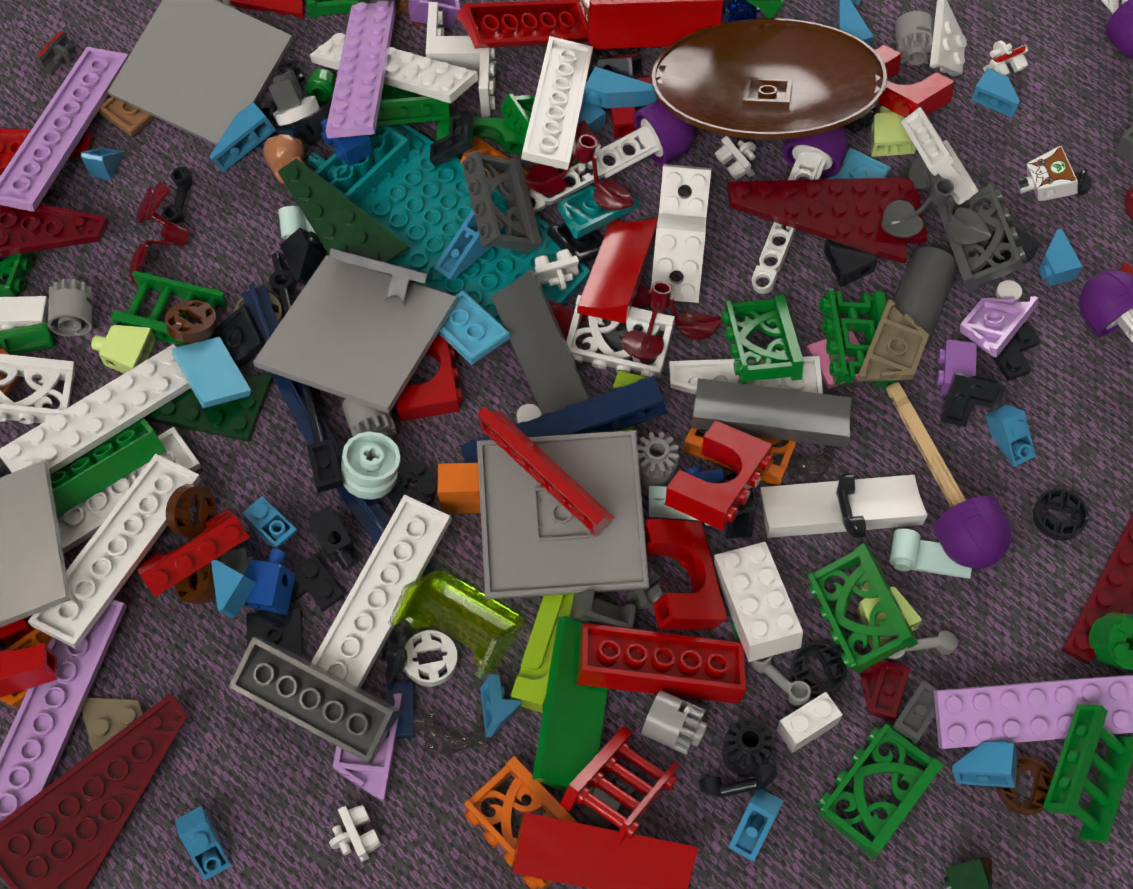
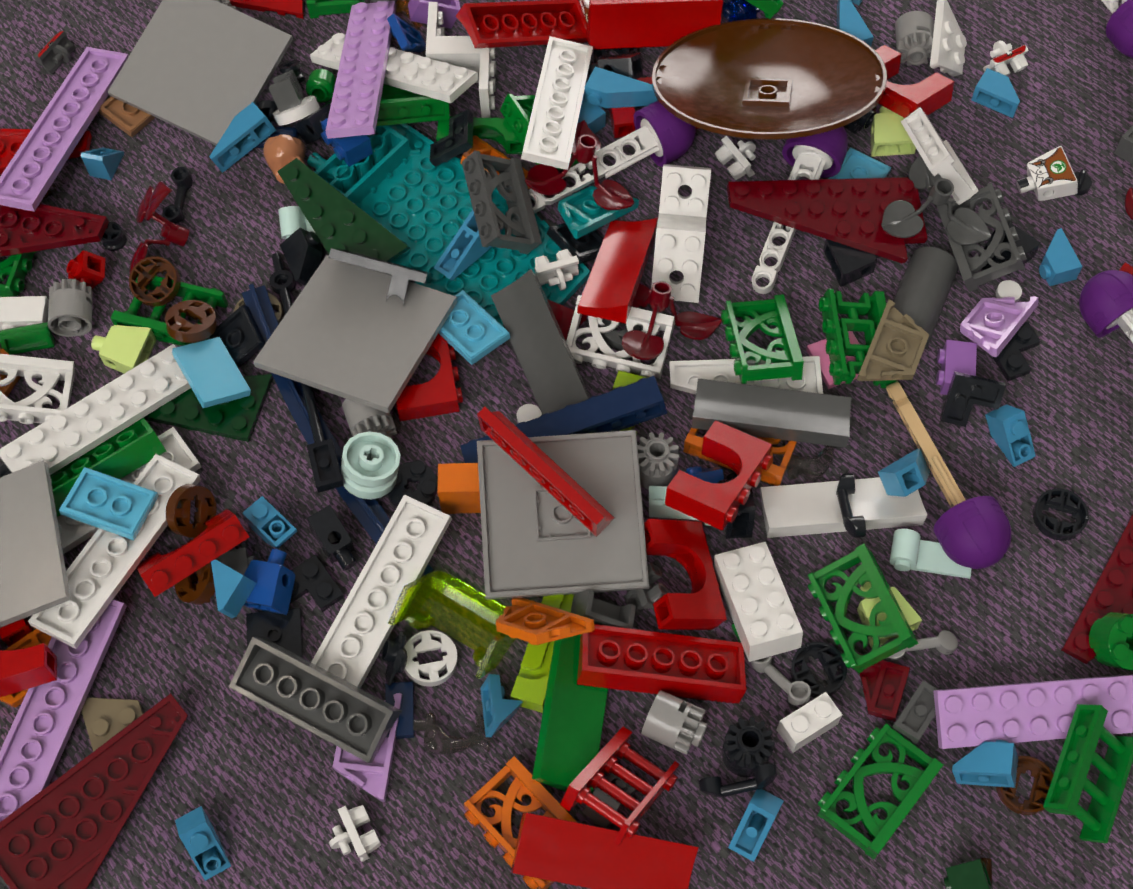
(87, 268): none -> red brick
(108, 503): none -> medium azure tile
(118, 242): none -> black wheel
(147, 274): none -> reddish brown piece
(406, 35): none -> blue wing
(540, 622): none -> orange wing
(905, 474): none -> dark azure slope

